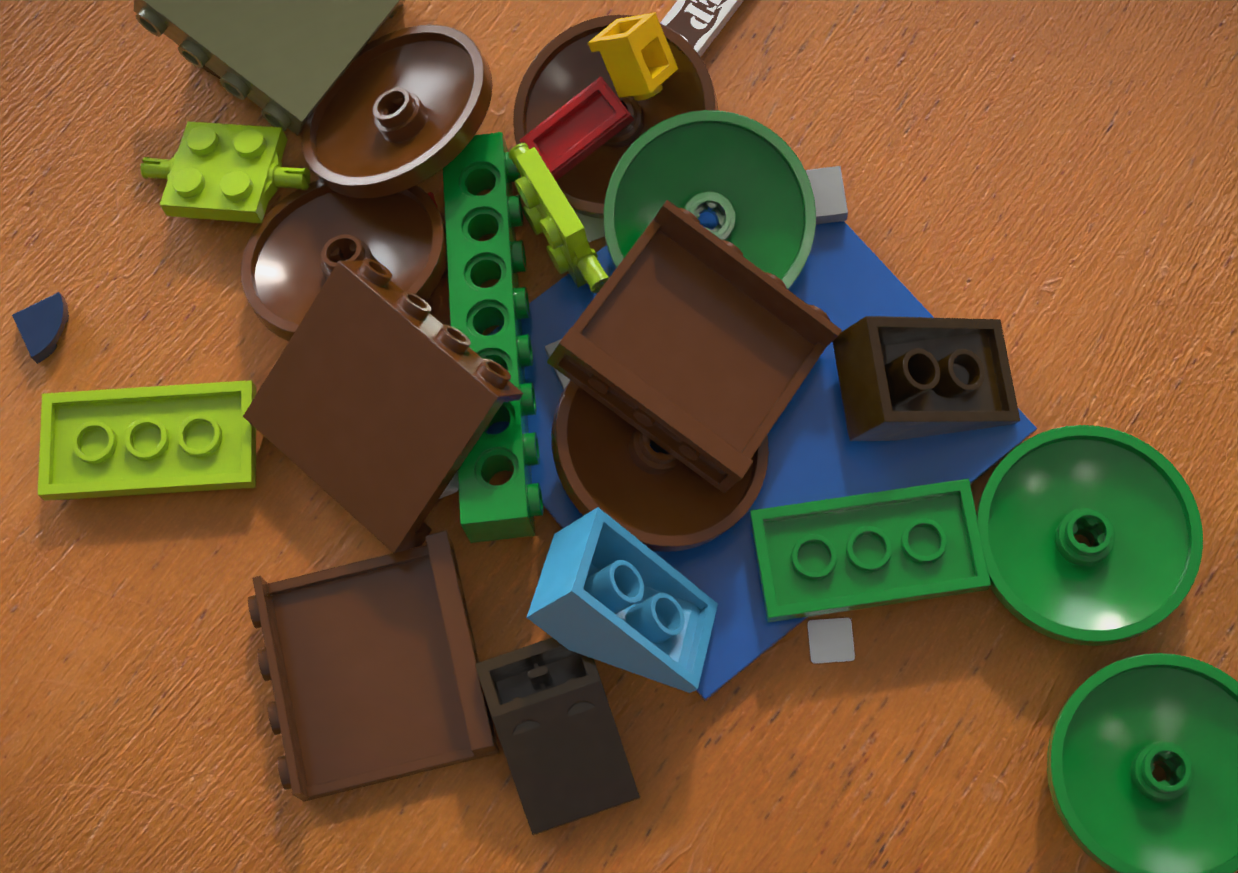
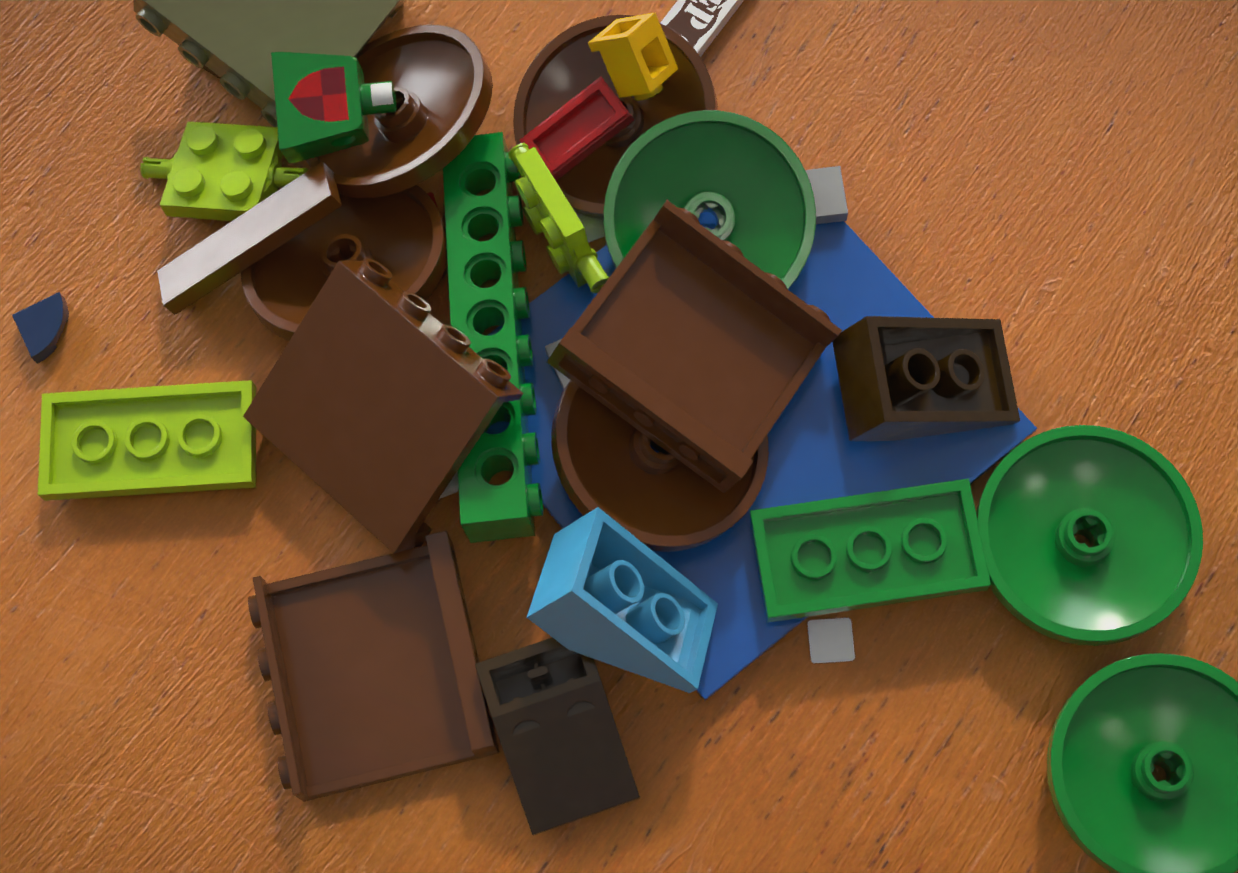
(249, 238): none -> tile
(324, 103): none -> green torso

